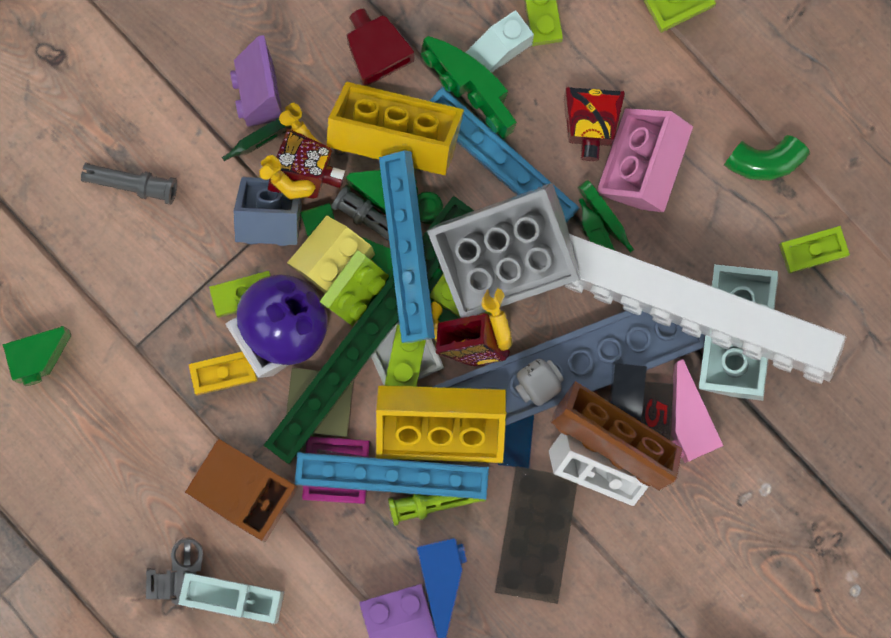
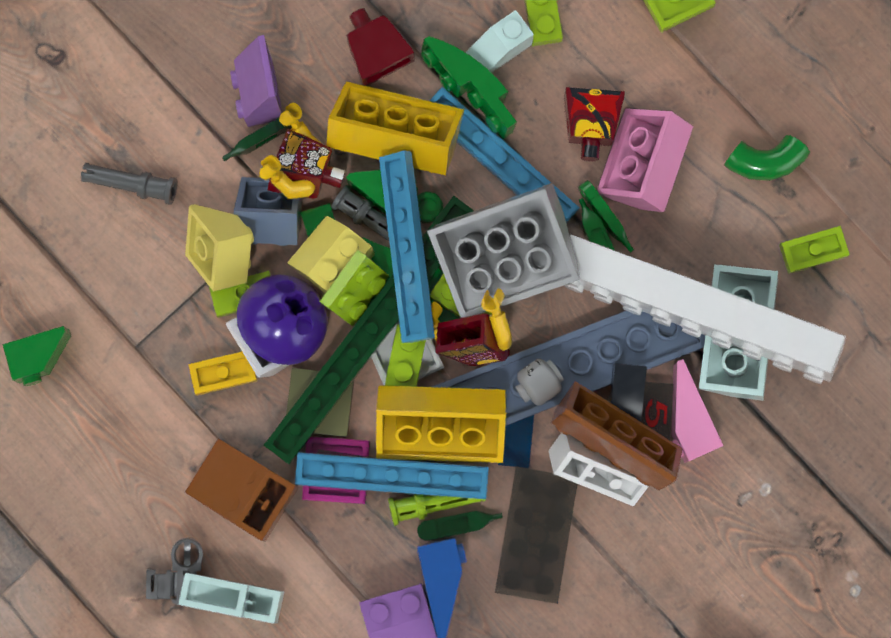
(218, 246): none -> light yellow slope
(455, 525): none -> dark green piece

